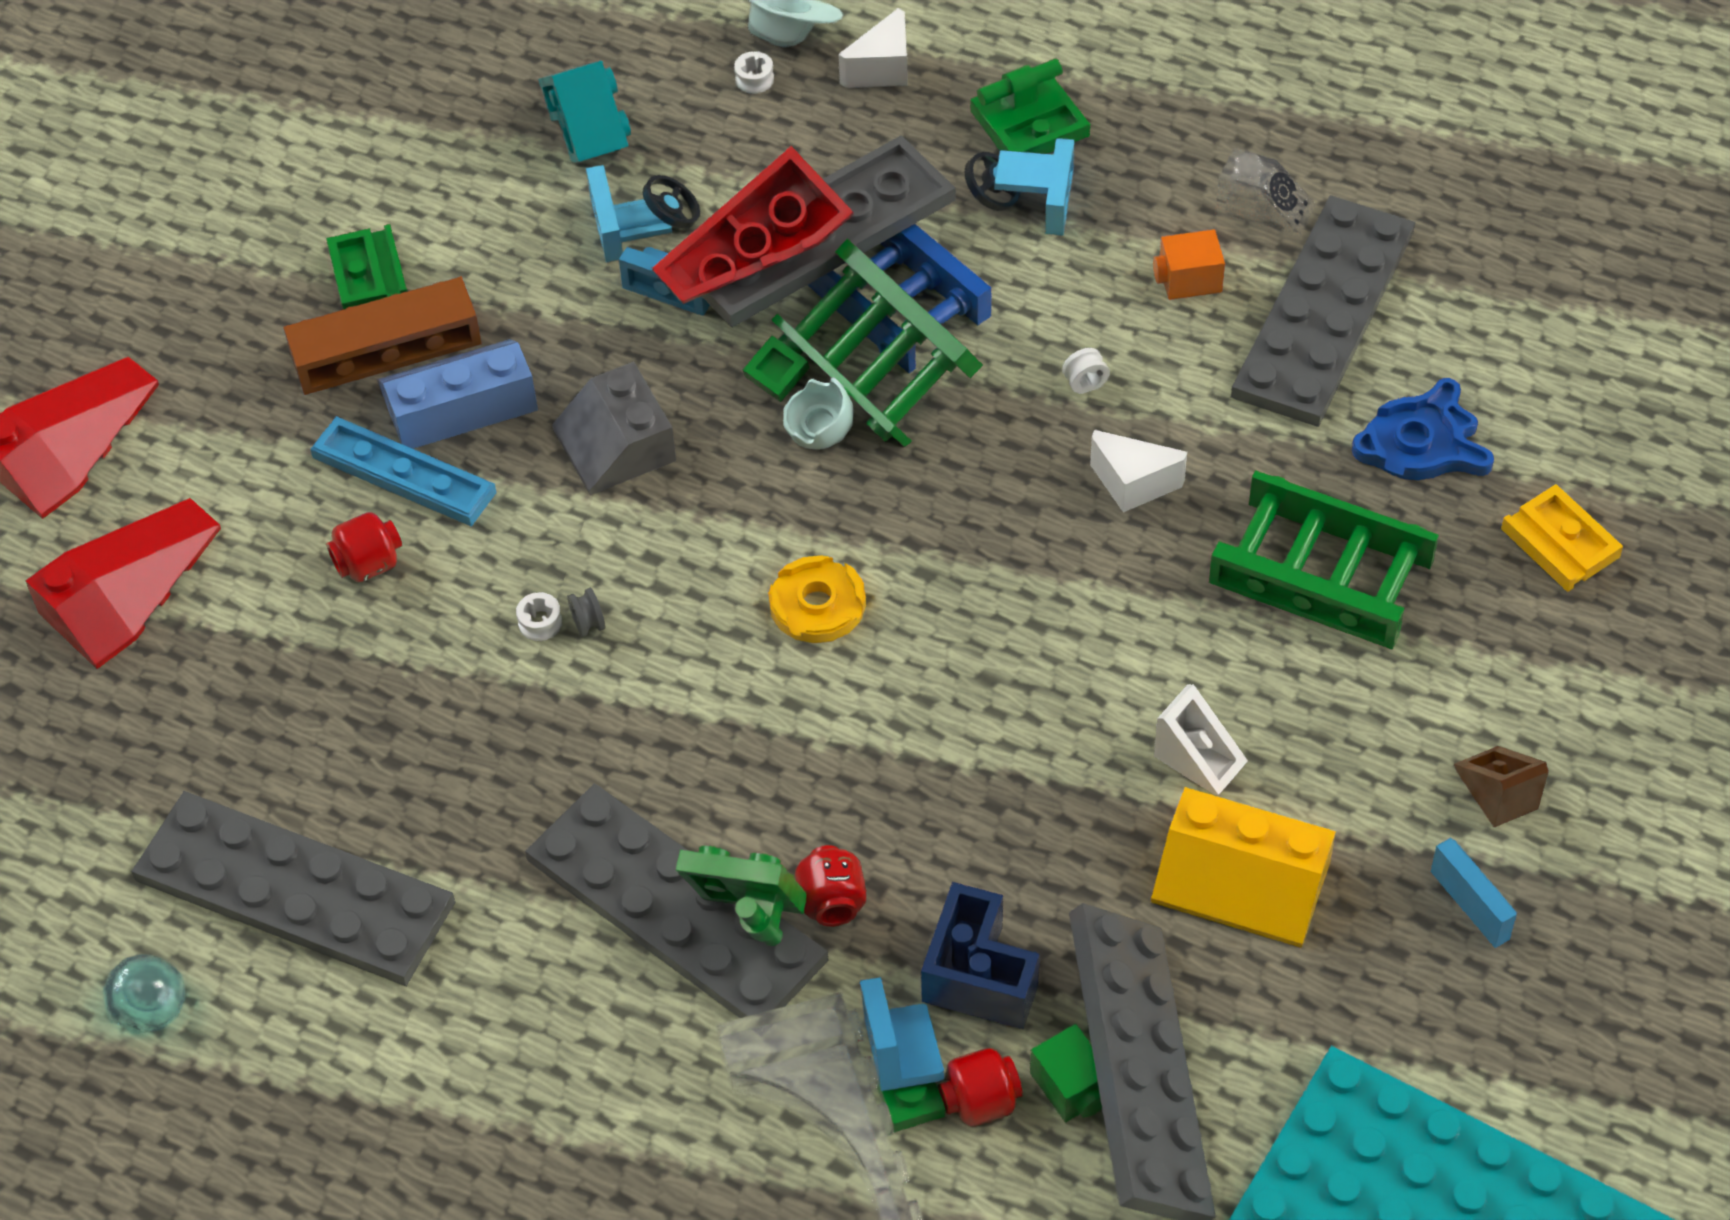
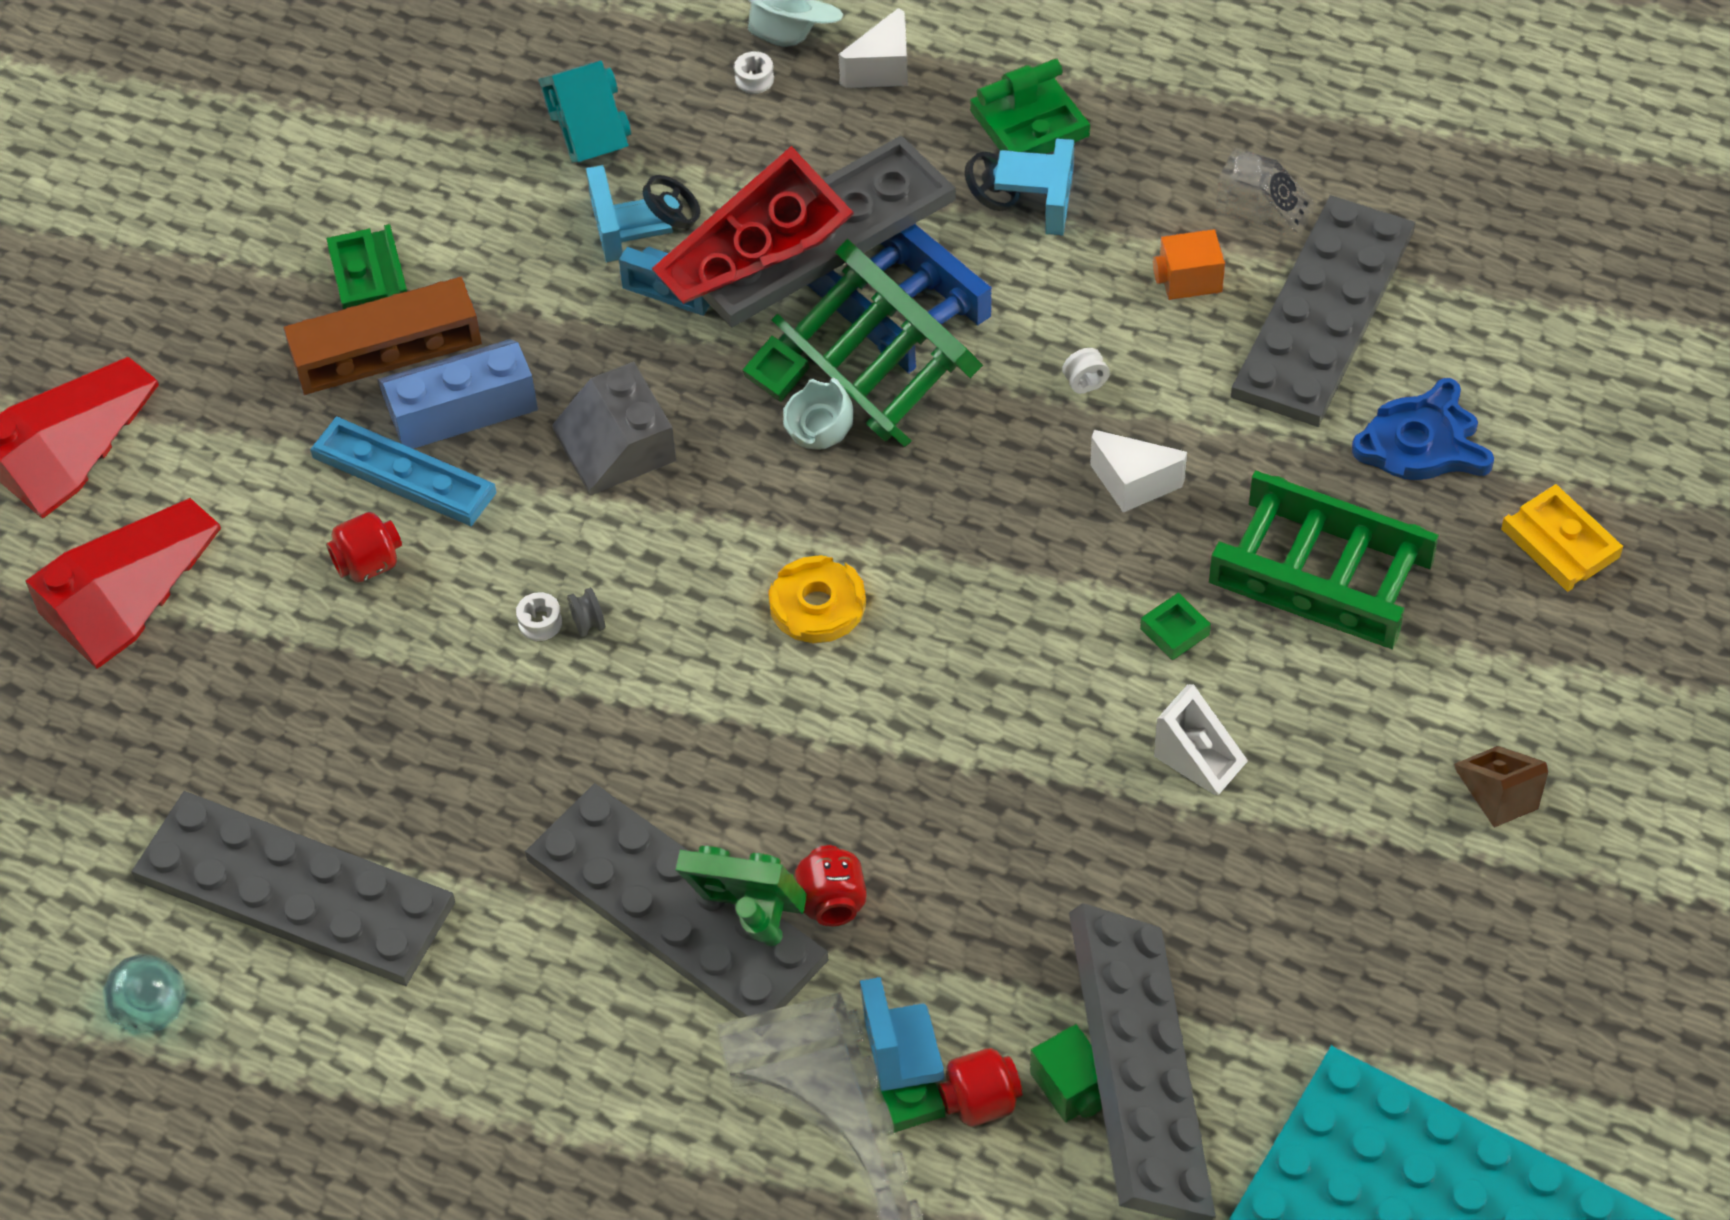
(969, 967): dark blue brick -> none
(1175, 626): none -> green plate
(1243, 867): yellow slope -> none
(1473, 892): dark azure tile -> none

